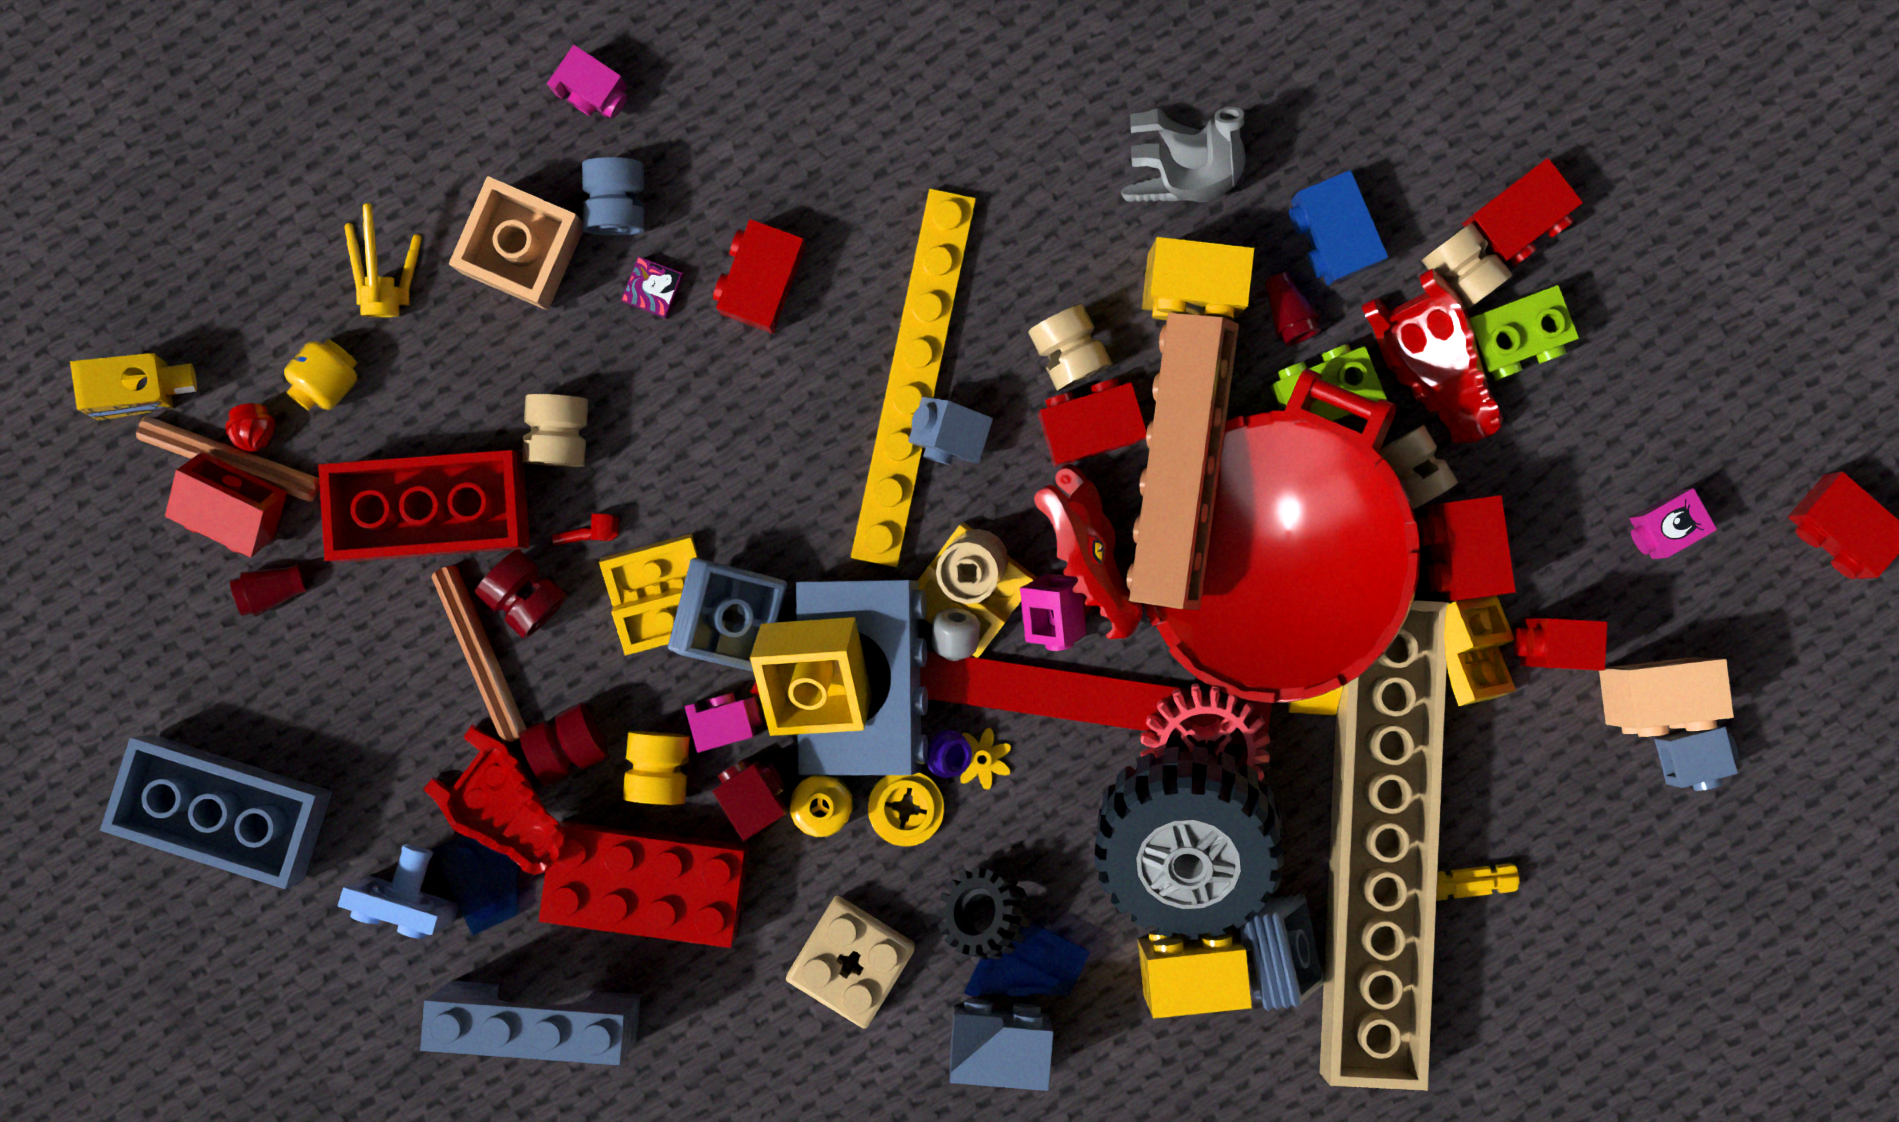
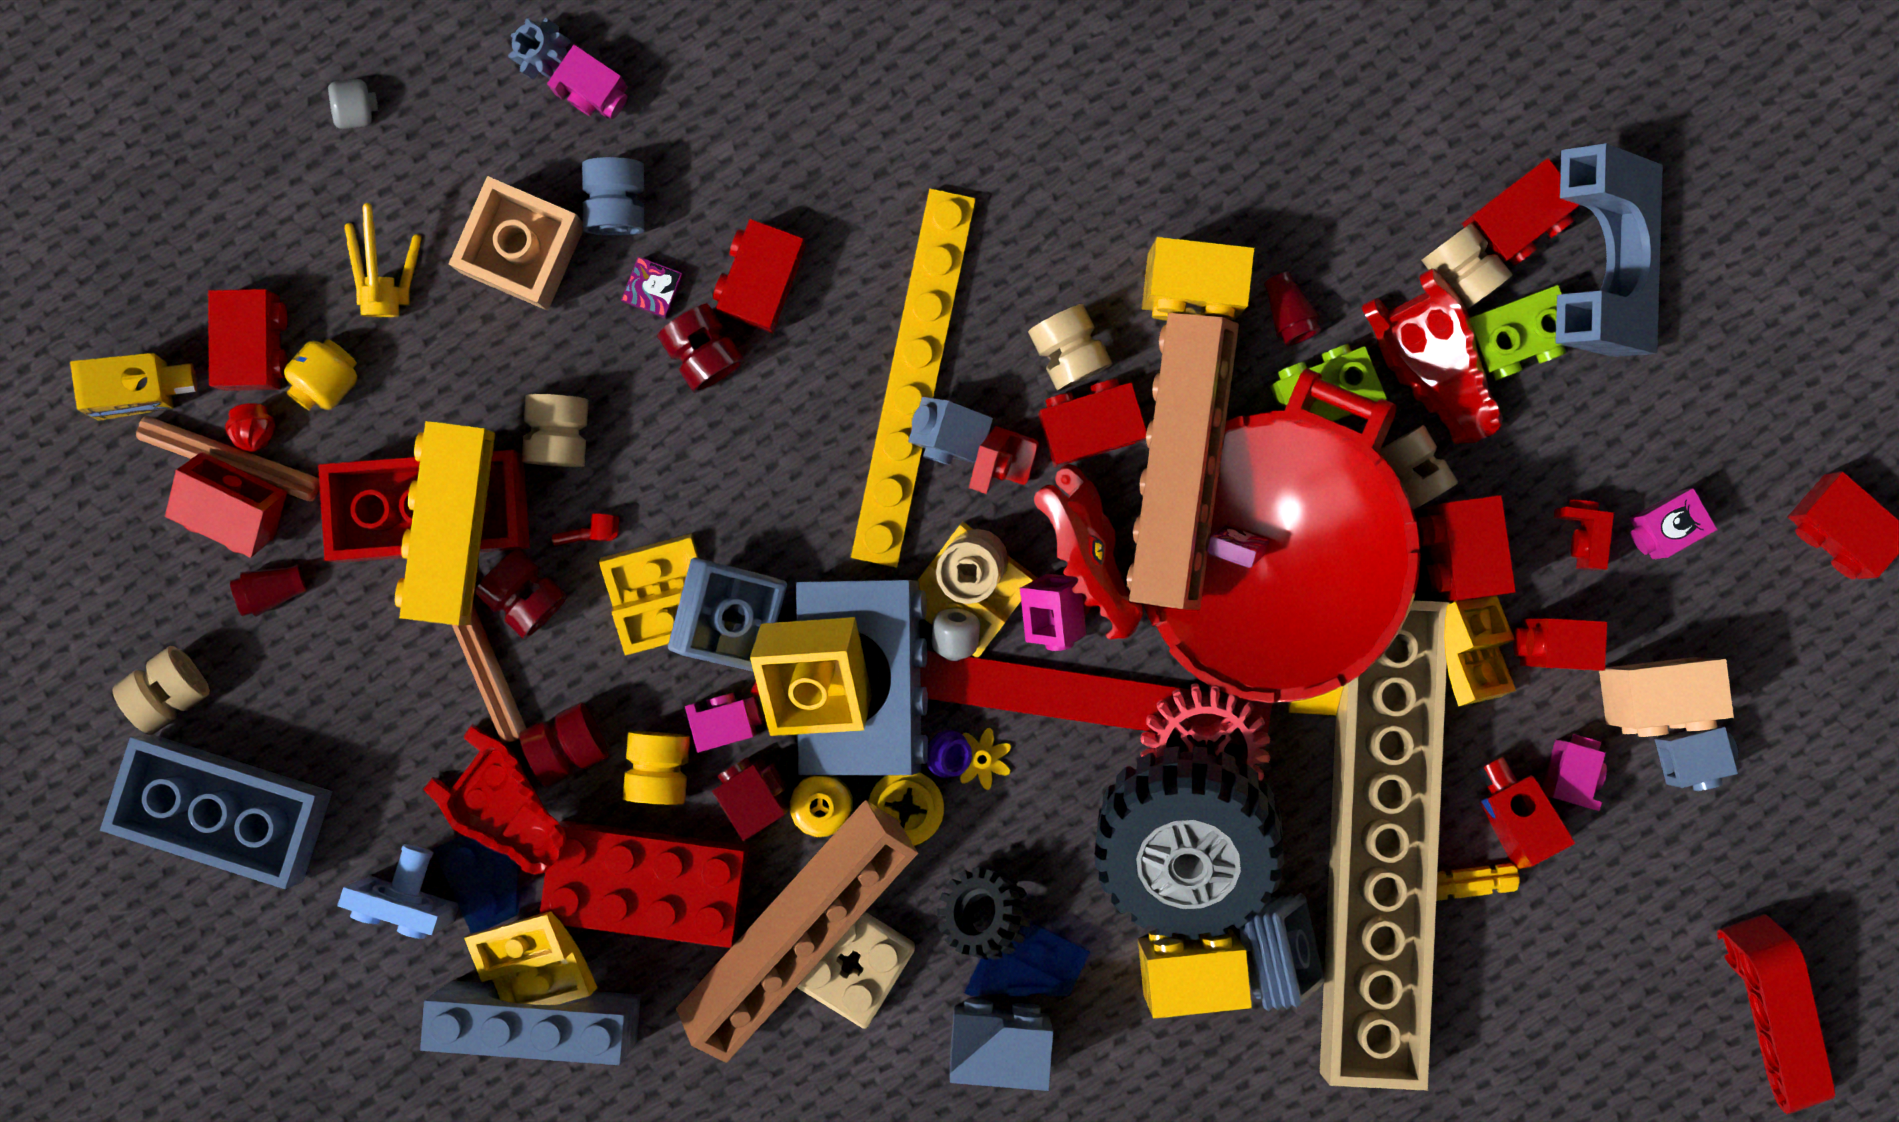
(153, 696): none -> tan wheel
(246, 339): none -> red brick
(351, 103): none -> light grey piece
(445, 523): none -> yellow brick
(532, 961): none -> yellow slope
(538, 48): none -> sand blue gear
(710, 361): none -> dark red wheel
(796, 931): none -> nougat brick
(1003, 457): none -> red bracket
(1201, 163): light grey piece -> none
(1237, 546): none -> magenta tile
(1337, 228): blue piece -> none
(1533, 834): none -> red torso
(1576, 772): none -> dark pink brick
(1593, 540): none -> red bracket
(1627, 201): none -> sand blue arch
(1781, 1011): none -> red beam

